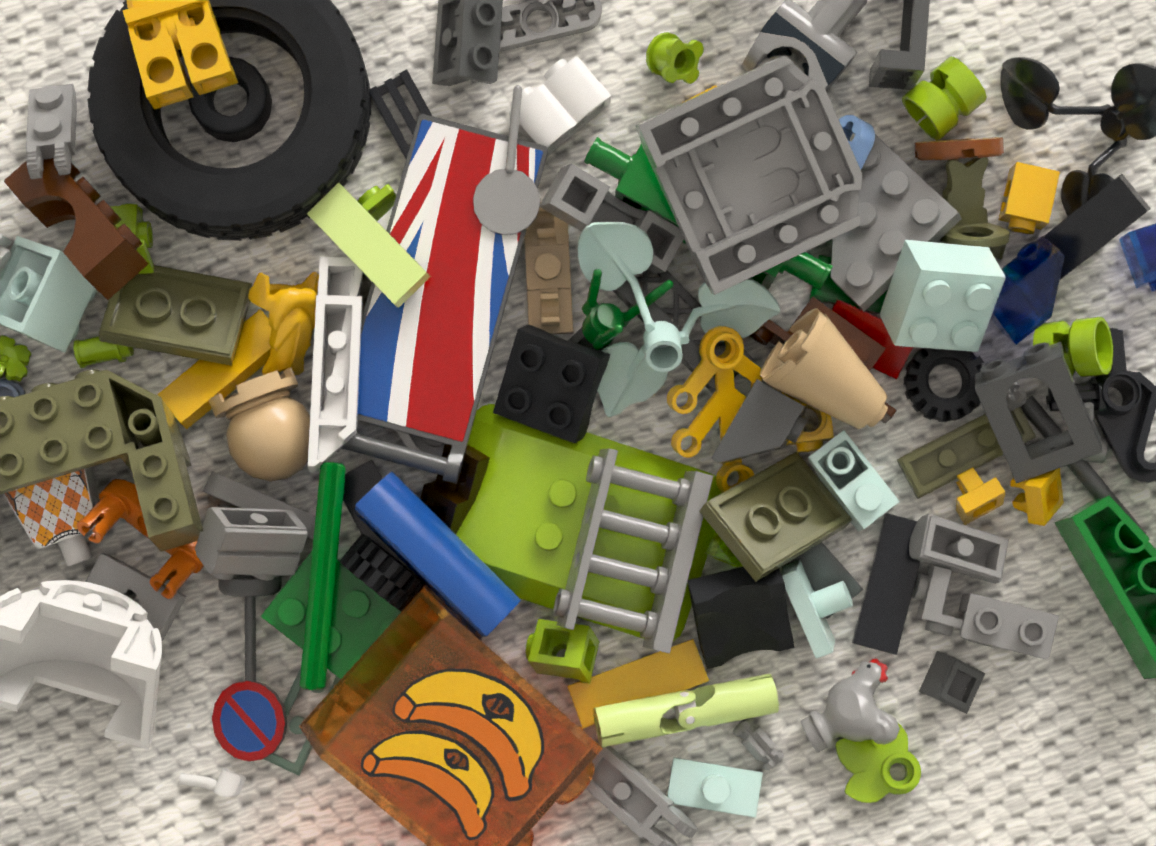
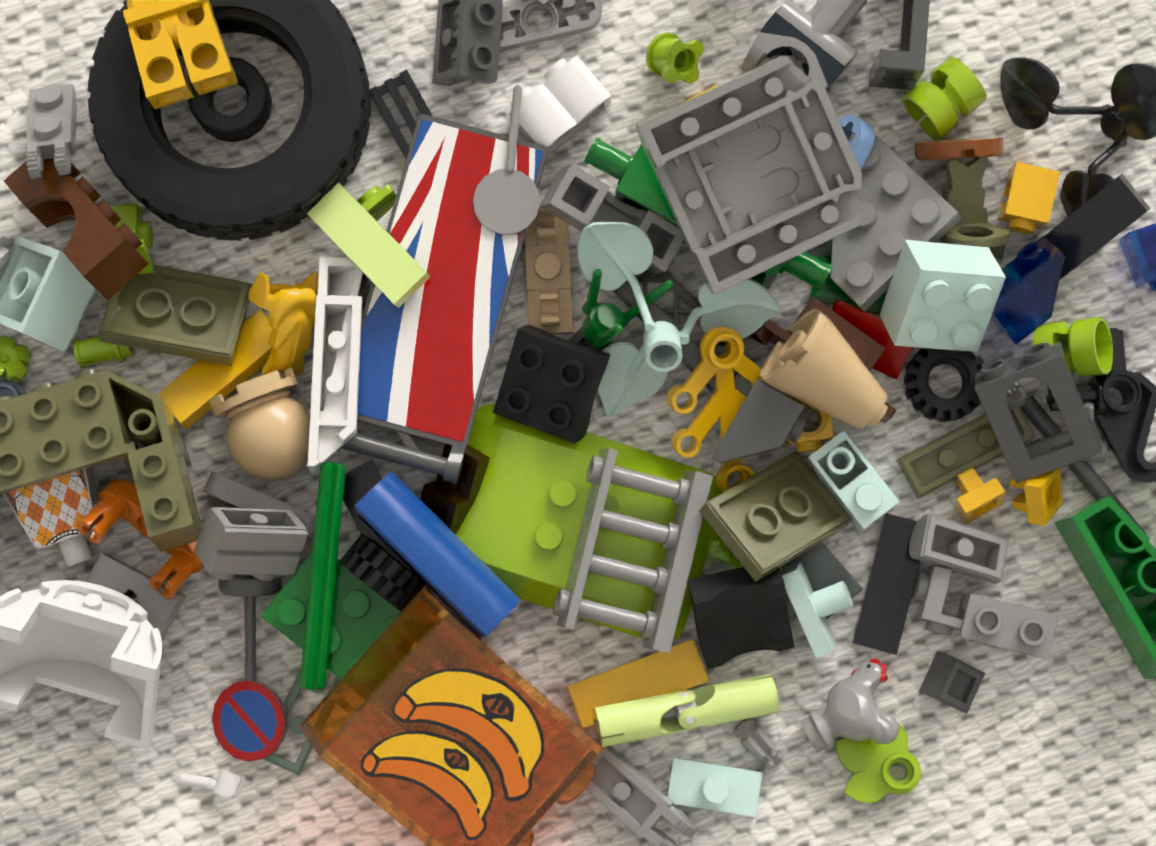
(549, 639): lime brick -> none

